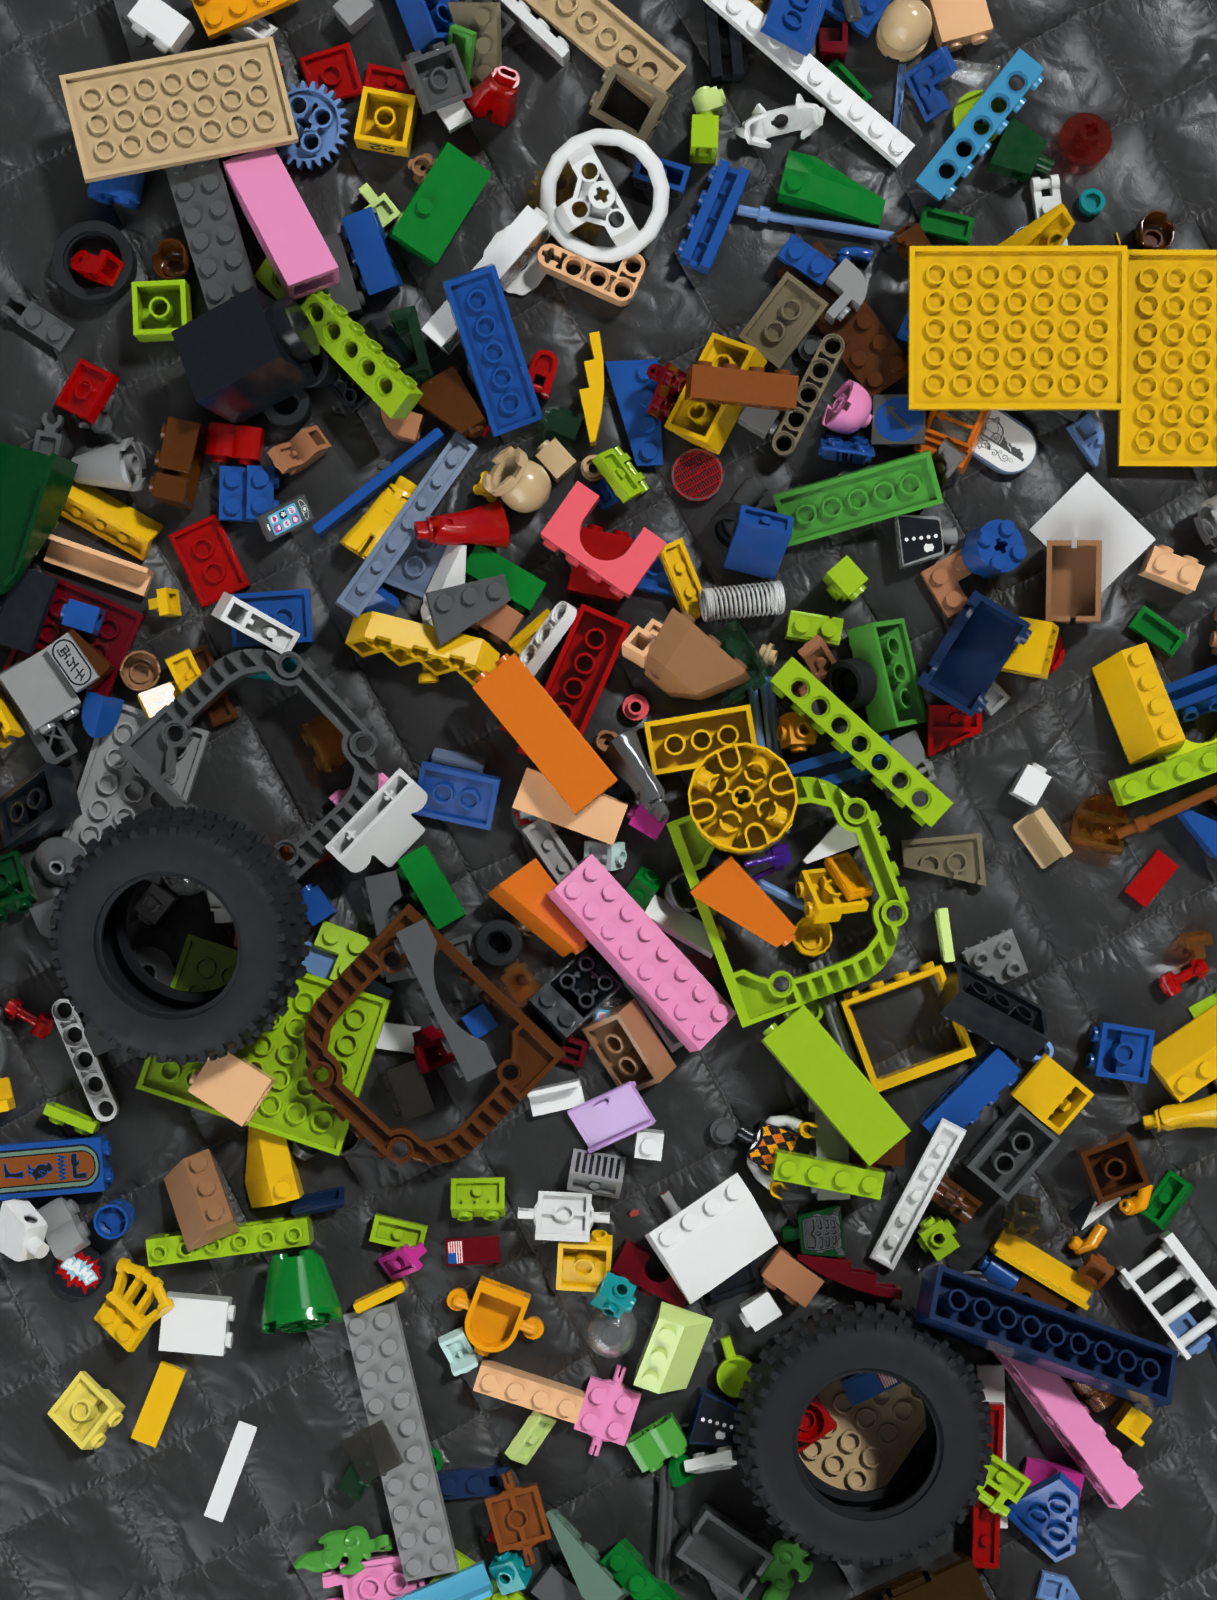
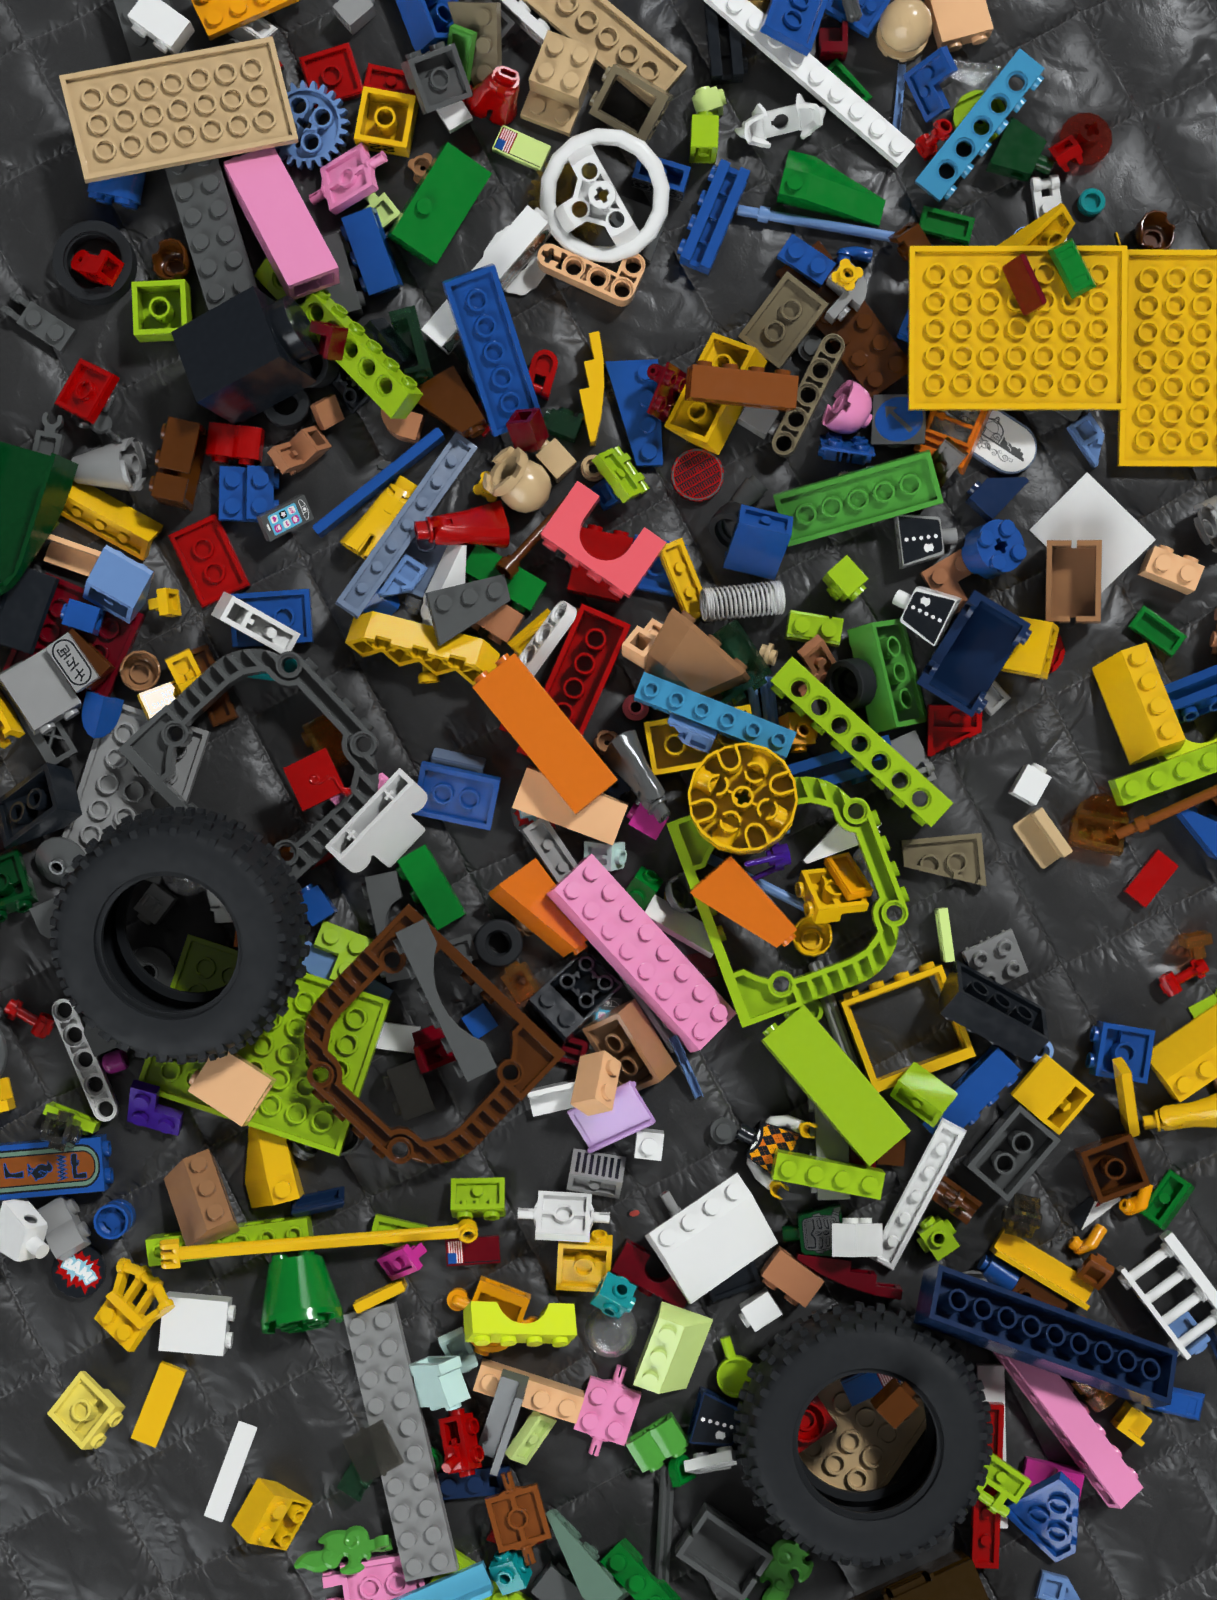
(52, 1126): none -> clear smoke brick
(115, 1061): none -> magenta piece
(118, 584): none -> medium blue slope
(146, 1112): none -> dark purple plate
(173, 1253): none -> yellow hinge
(271, 1515): none -> yellow slope
(315, 779): none -> red hat
(327, 412): none -> nougat tile
(332, 339): none -> dark red panel
(348, 178): none -> bright pink plate
(404, 577): none -> medium blue tile
(439, 1382): none -> light aqua hips
(460, 1443): none -> red brick
(488, 1324): none -> neon yellow arch
(502, 1417): none -> fence
(510, 564): none -> reddish brown piece
(521, 148): none -> yellowish green tile
(527, 429): none -> dark red brick
(558, 83): none -> tan bracket
(596, 1083): none -> light nougat brick
(681, 1055): none -> medium blue piece
(693, 733): none -> medium blue tile
(713, 714): none -> dark azure brick
(839, 277): none -> yellow plate
(857, 1238): none -> white brick
(895, 1402): none -> reddish brown brick
(923, 1094): none -> lime panel
(927, 144): none -> red bar
(927, 612): none -> torso
(993, 495): none -> dark blue slope
(1024, 284): none -> dark red slope
(1065, 151): none -> red tile
(1072, 268): none -> green tile
(1126, 1096): none -> yellow tile
(1184, 1404): none -> blue tile

